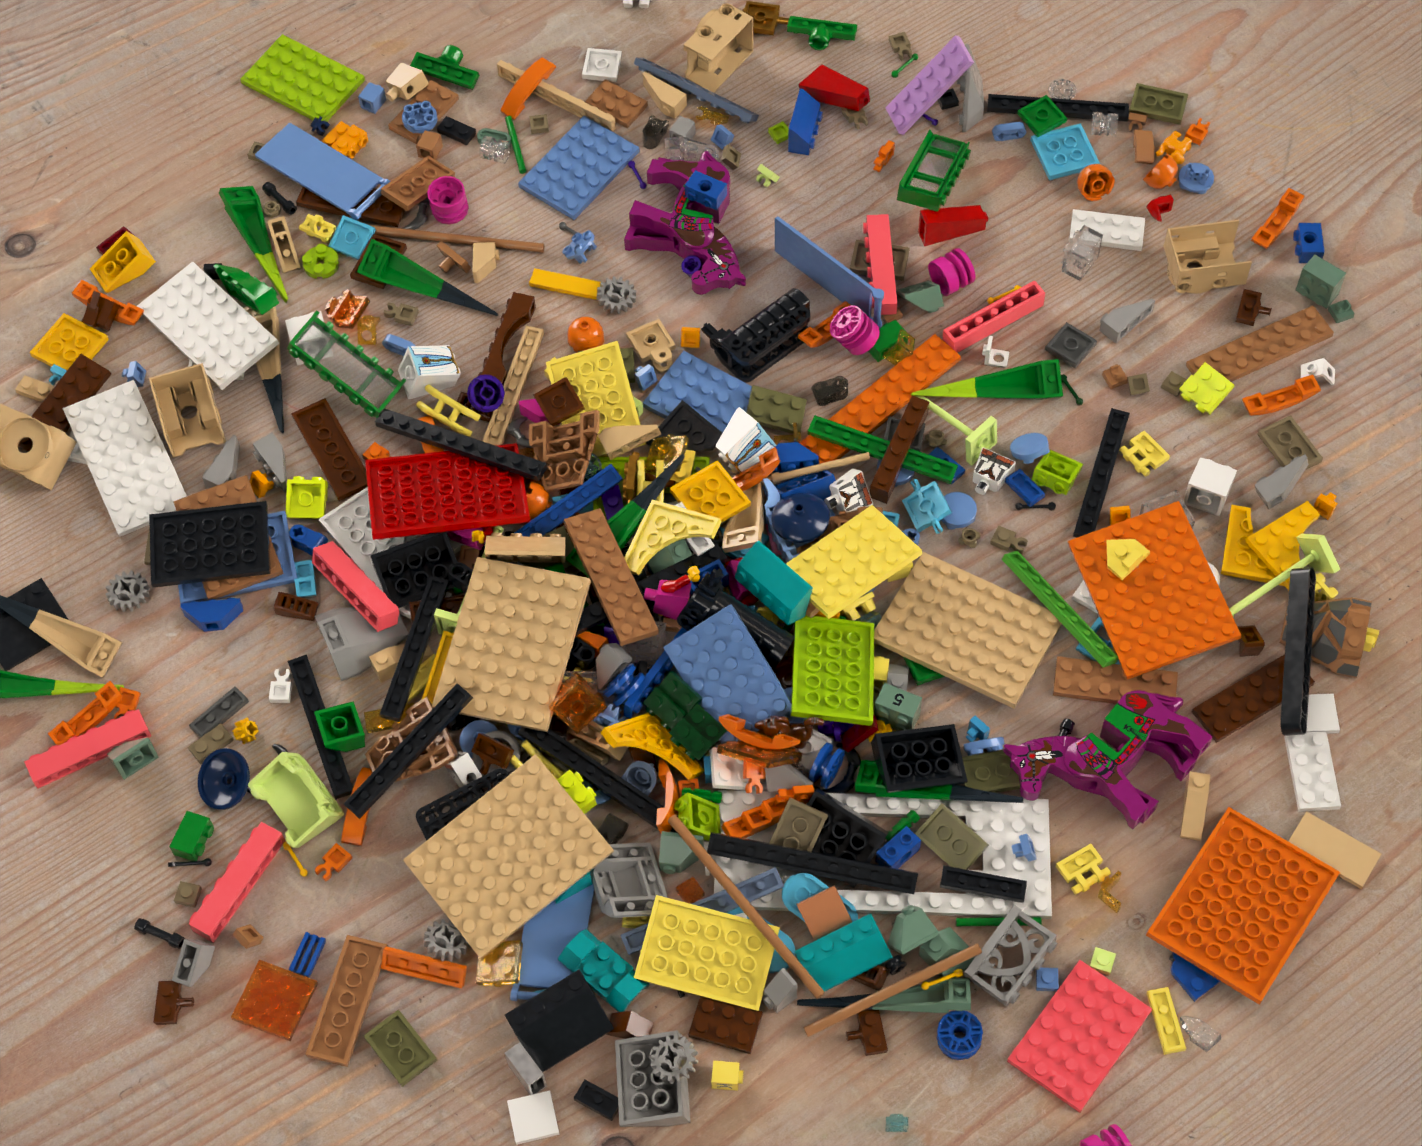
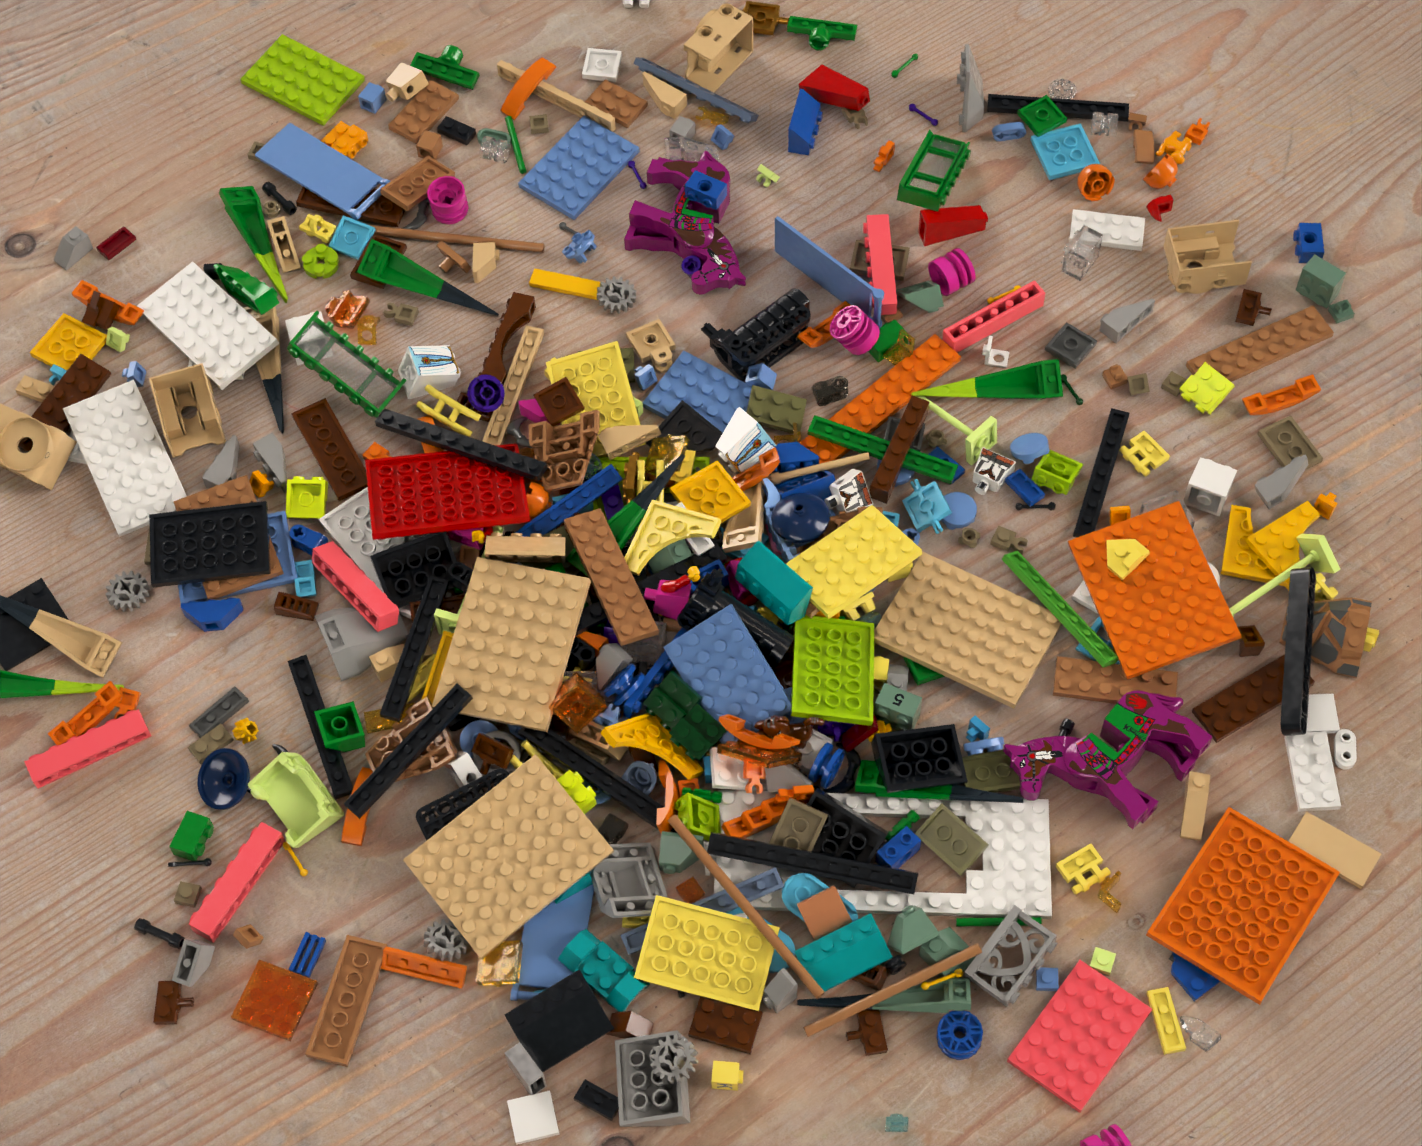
(72, 248): none -> light grey slope
(117, 339): none -> yellowish green tile
(122, 262): yellow slope -> none
(132, 756): sand green slope -> none
(281, 689): white plate -> none
(317, 124): dark blue plate -> none
(335, 860): orange plate -> none
(396, 344): medium blue beam -> none
(400, 1048): olive plate -> none
(419, 117): medium blue tile -> none
(585, 334): orange cylinder -> none
(654, 131): clear smoke piece -> none
(690, 337): light orange tile -> none
(731, 157): dark tan plate -> none
(761, 376): none -> medium blue brick
(779, 132): lime tile -> none
(901, 44): dark tan plate -> none
(929, 84): lavender plate -> none
(948, 100): black plate -> none
(983, 884): black tile -> none
(1024, 848): medium blue tile -> none
(1158, 103): olive plate -> none
(1199, 172): medium blue plate -> none
(1278, 219): orange slope -> none
(1318, 369): white bracket -> none
(1345, 747): none -> white plate

